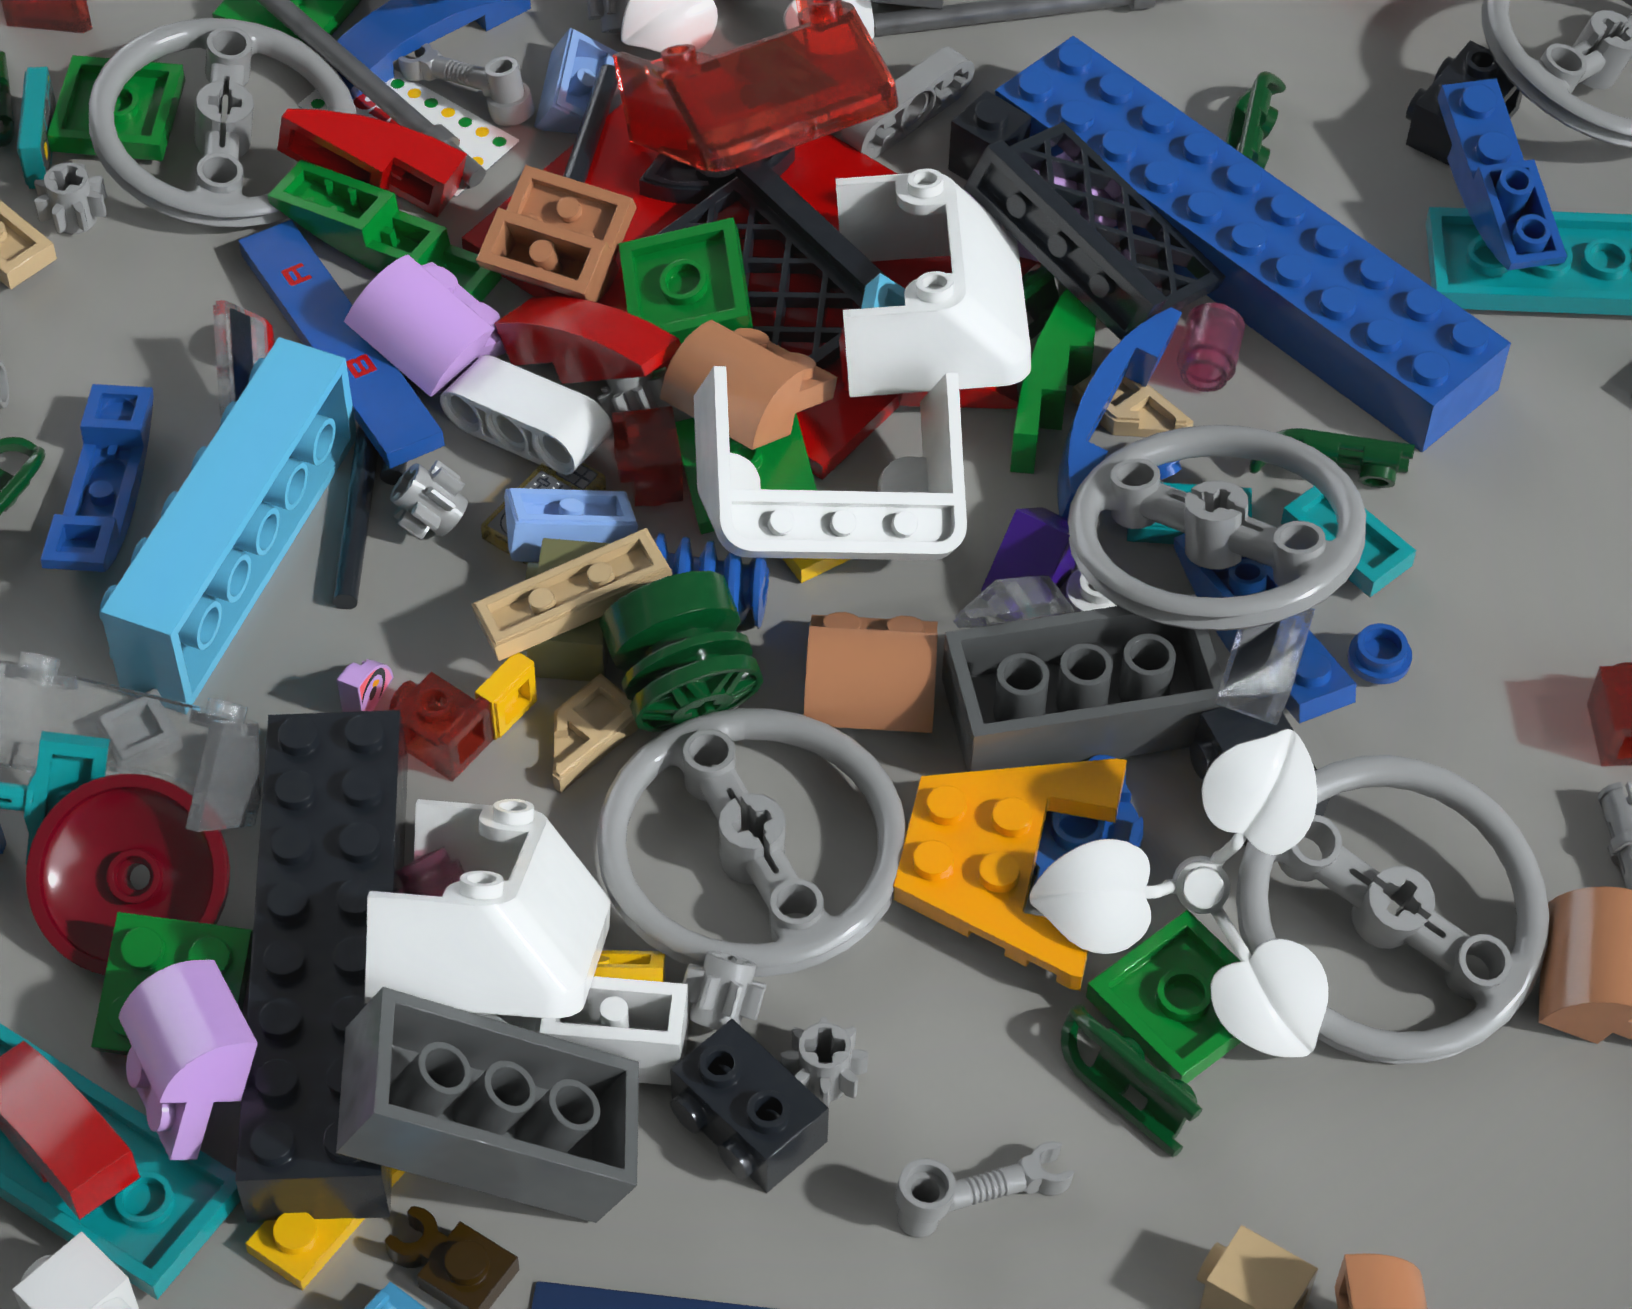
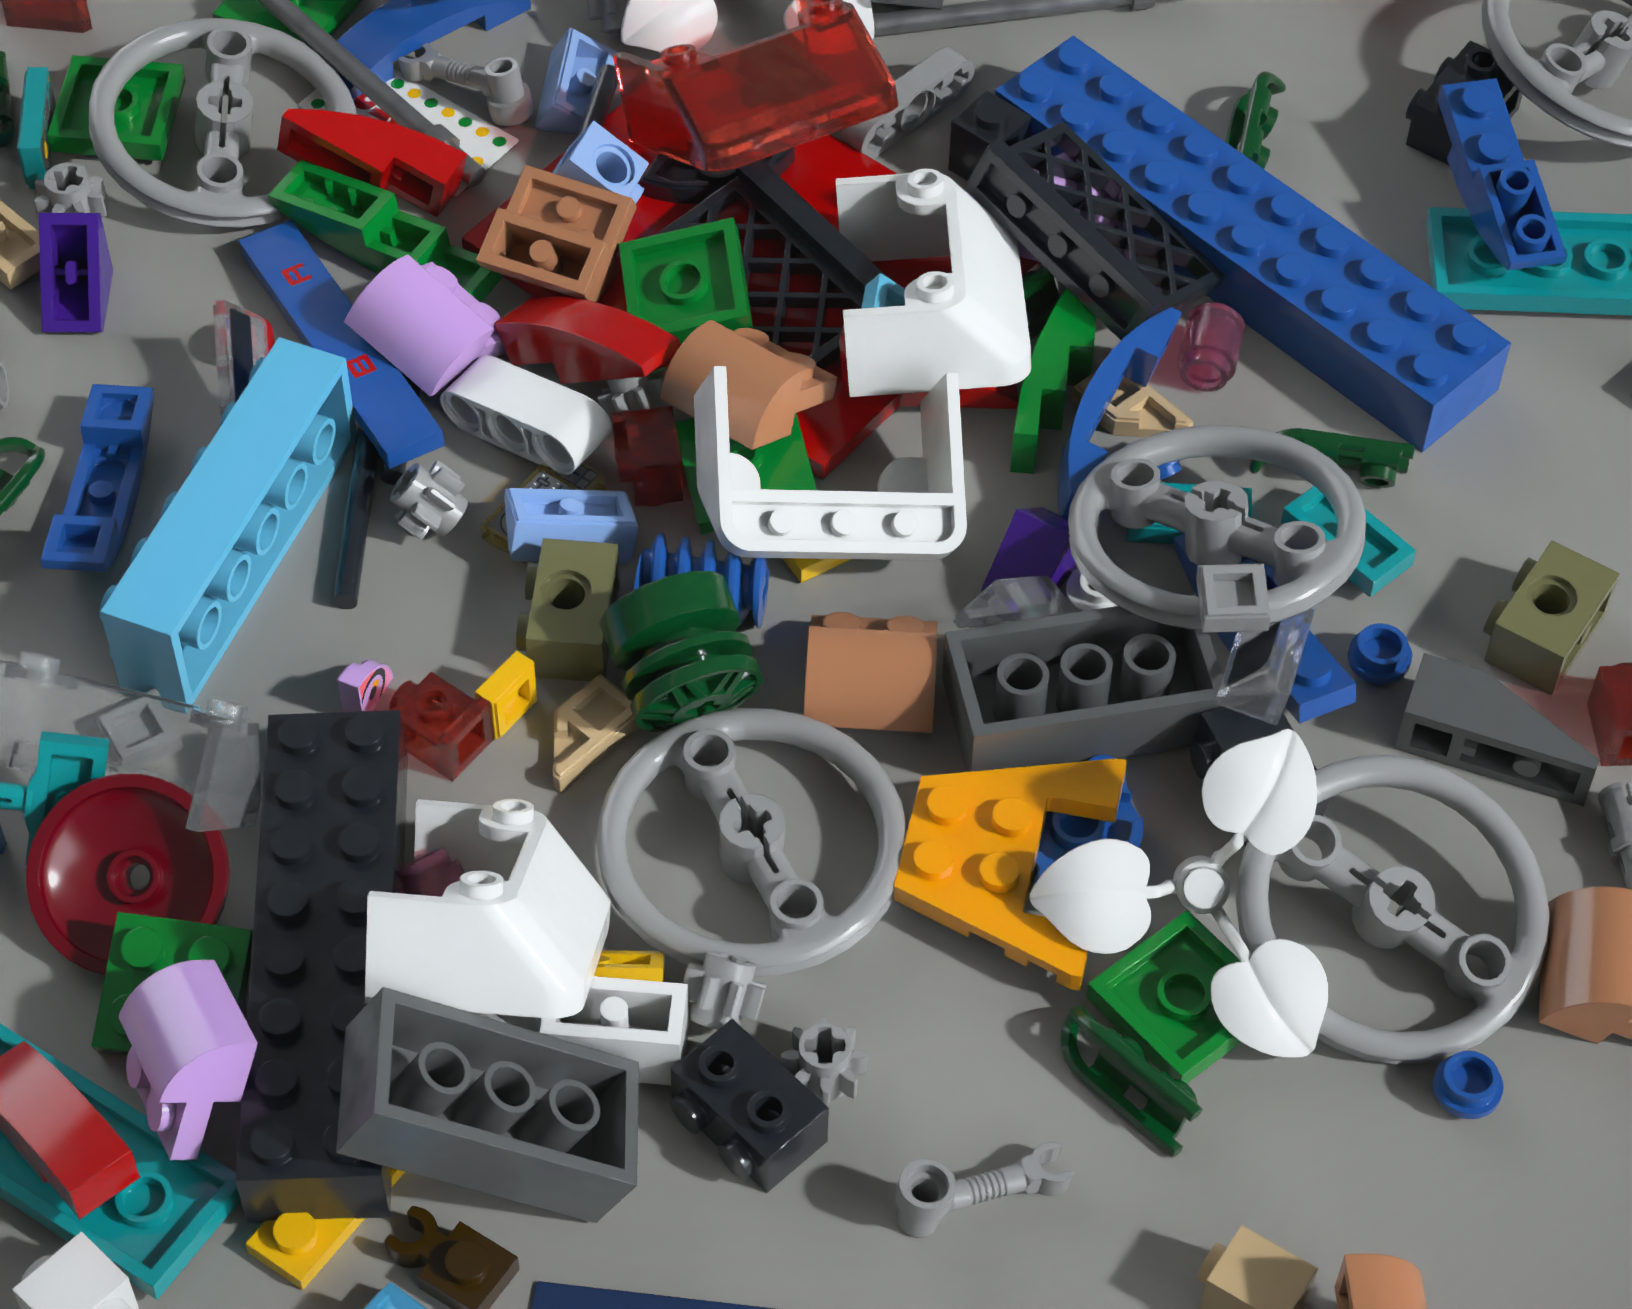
(74, 272): none -> dark purple slope
(568, 594): tan tile -> none
(603, 162): none -> light blue brick
(1233, 598): none -> light grey tile
(1468, 1085): none -> blue plate
(1486, 729): none -> dark grey slope
(1549, 616): none -> olive brick

